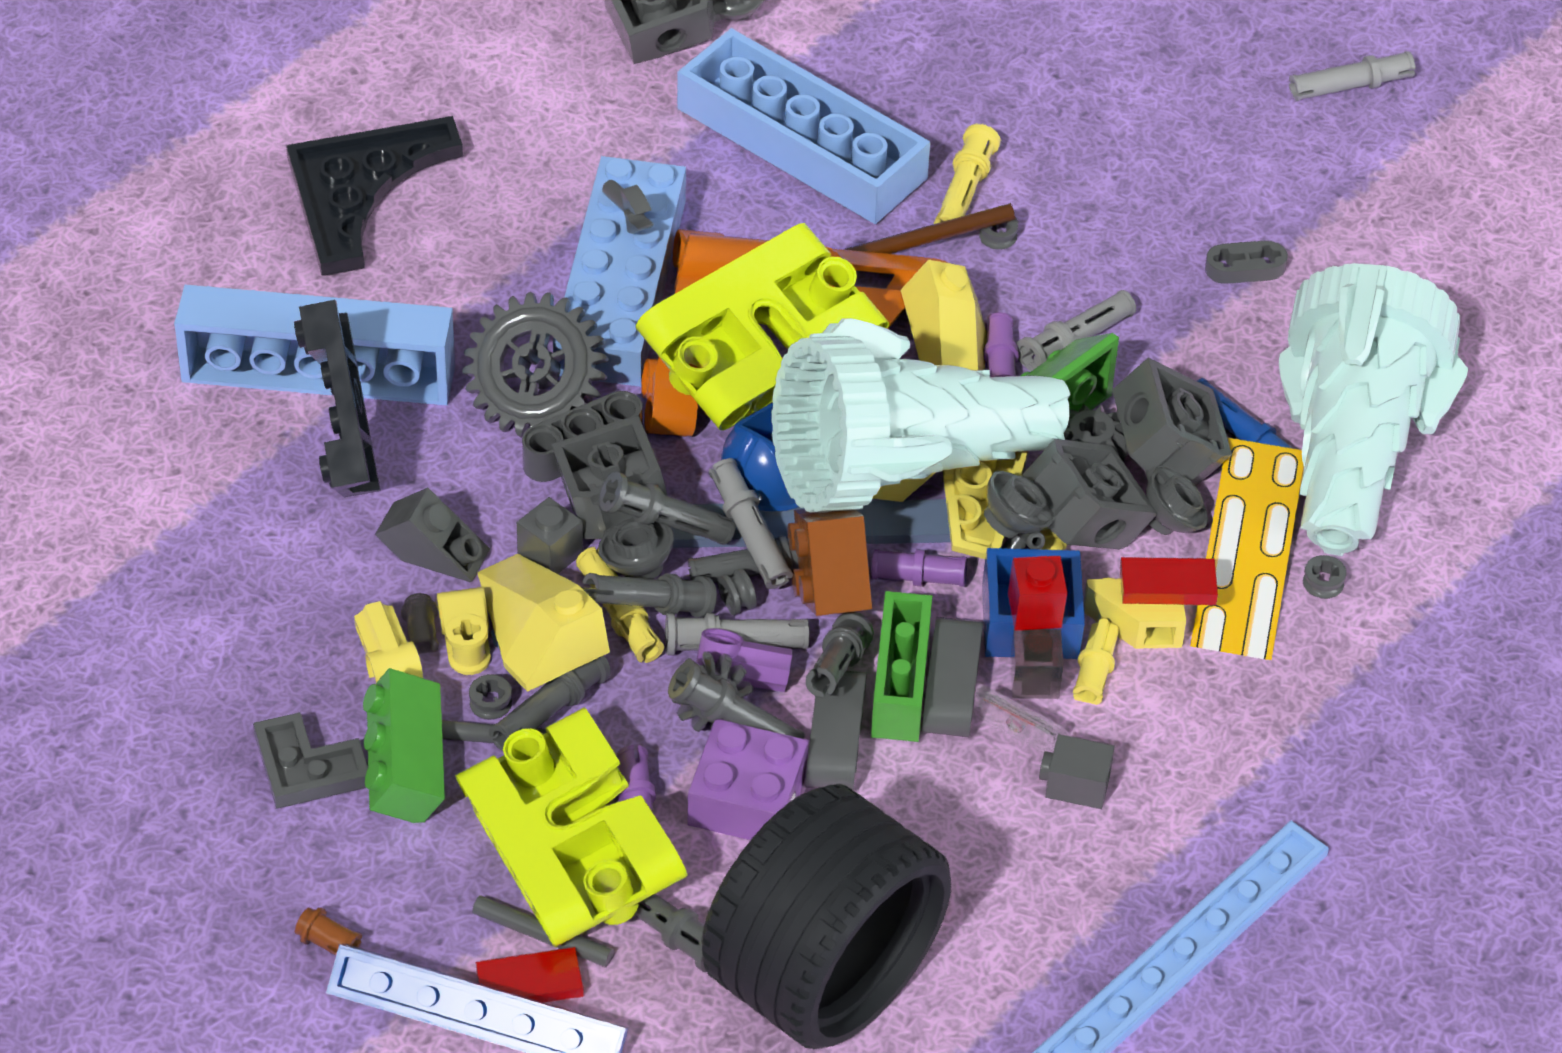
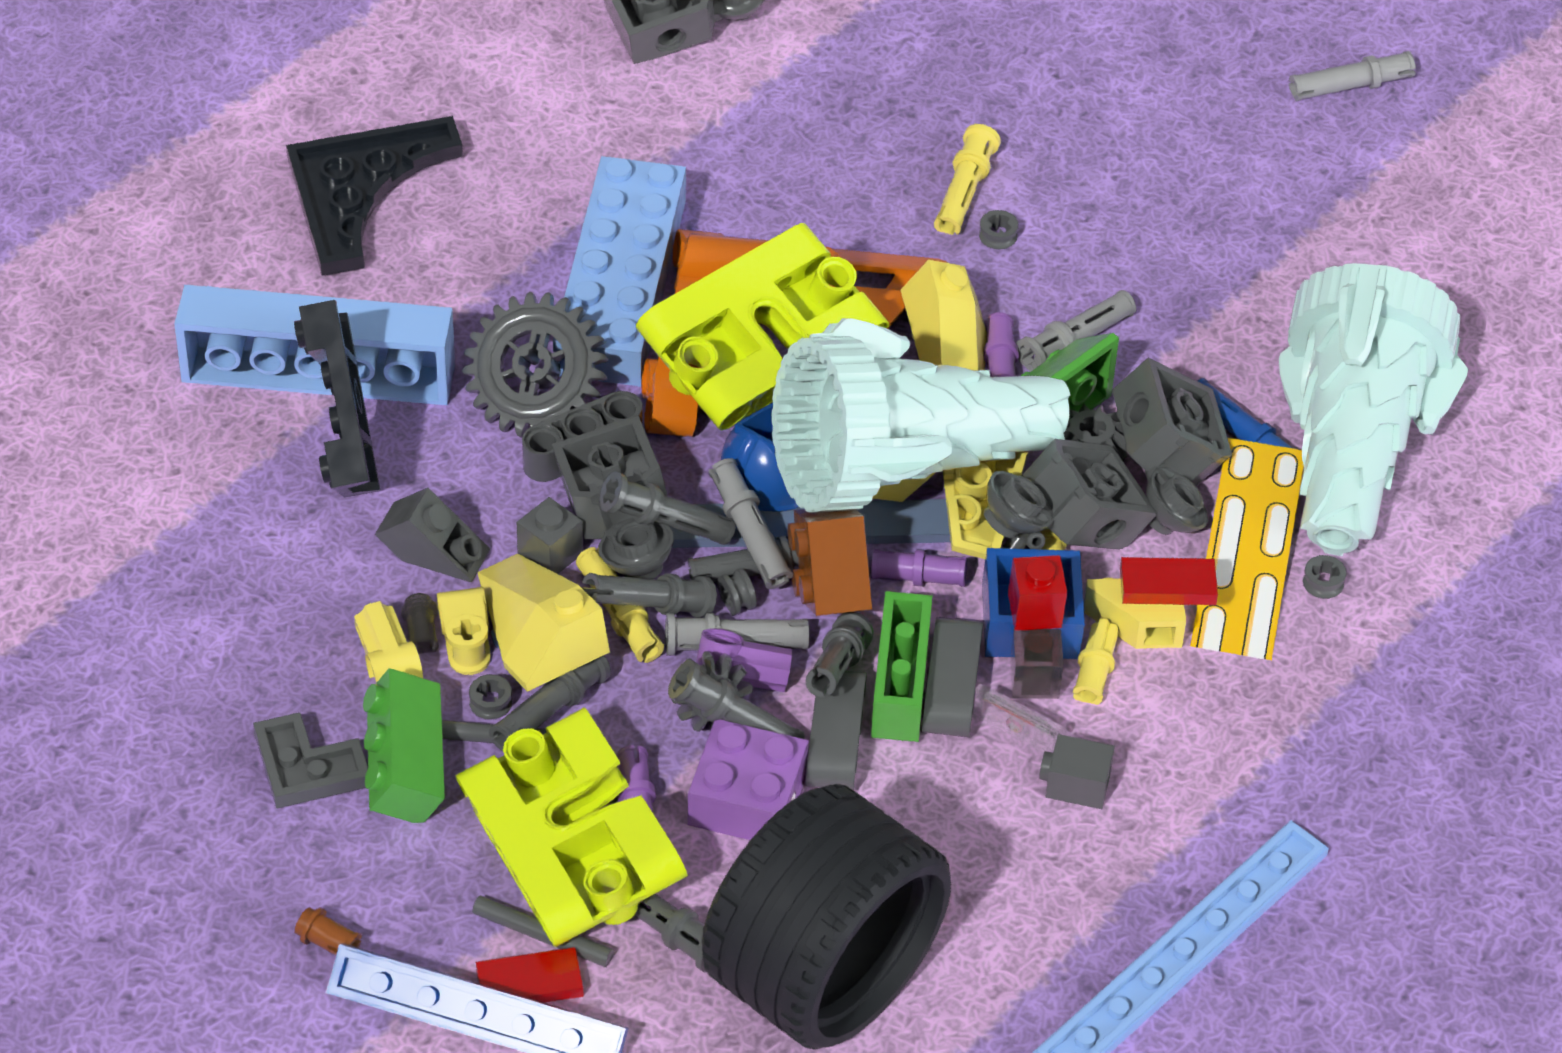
(631, 202): dark grey bar -> none
(803, 125): light blue brick -> none
(939, 231): reddish brown bar -> none
(1246, 262): dark grey beam -> none

